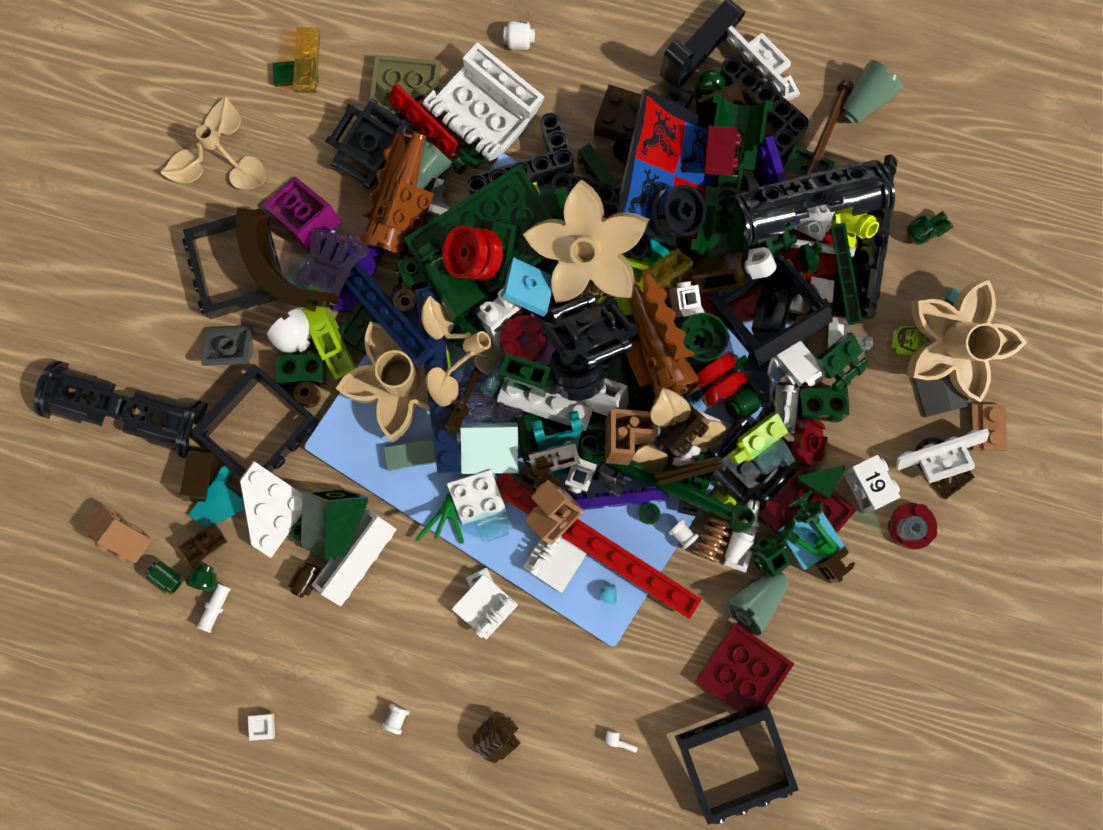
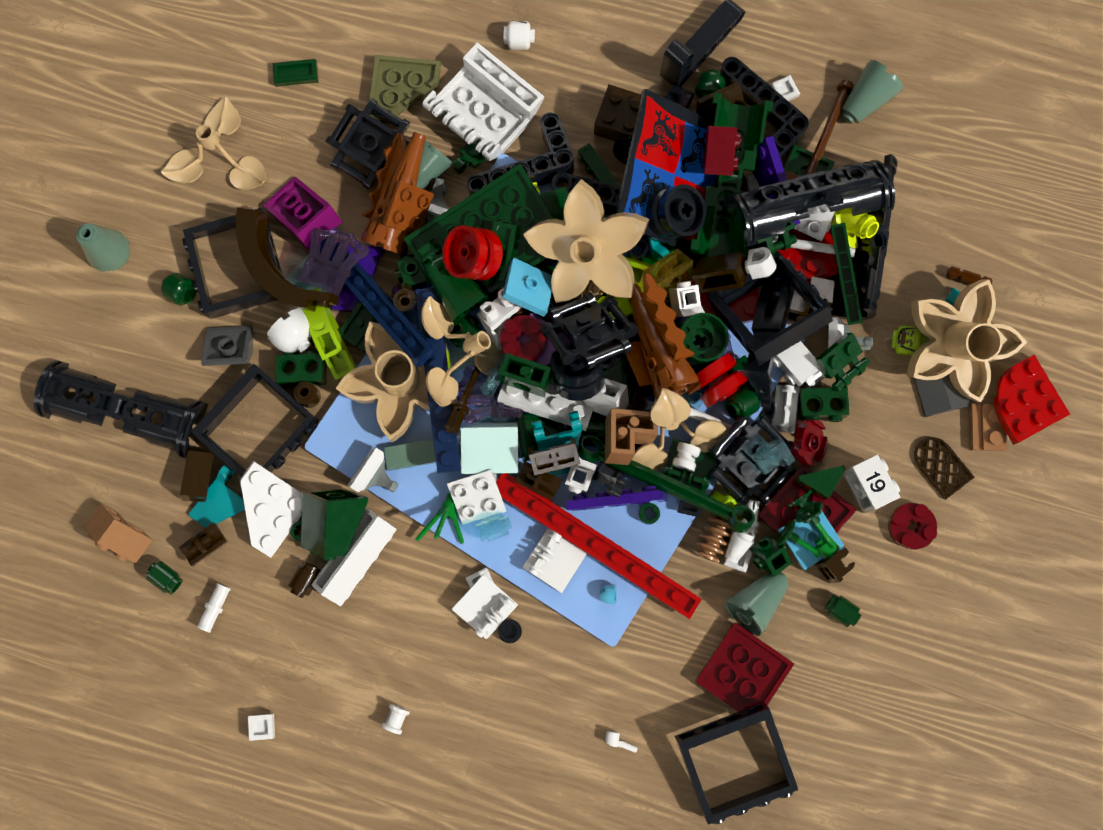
(103, 247): none -> sand green cone
(178, 289): none -> dark green head
(202, 578): dark green cone -> none
(306, 60): clear yellow plate -> none
(372, 473): none -> white piece
(423, 120): red bracket -> none
(496, 738): dark brown hair -> none
(510, 631): none -> black tile
(555, 512): medium nougat brick -> none
(680, 436): dark brown bracket -> none
(683, 534): white bush -> none
(688, 471): dark brown axle -> none
(758, 438): lime hinge -> none
(764, 56): white bracket -> none
(809, 256): dark green plate -> none
(843, 610): none -> dark green brick
(905, 528): clear light blue brick -> none
(926, 228): dark green piece -> none
(944, 458): white bracket -> none
(965, 277): none -> reddish brown axle
(1027, 400): none -> red plate

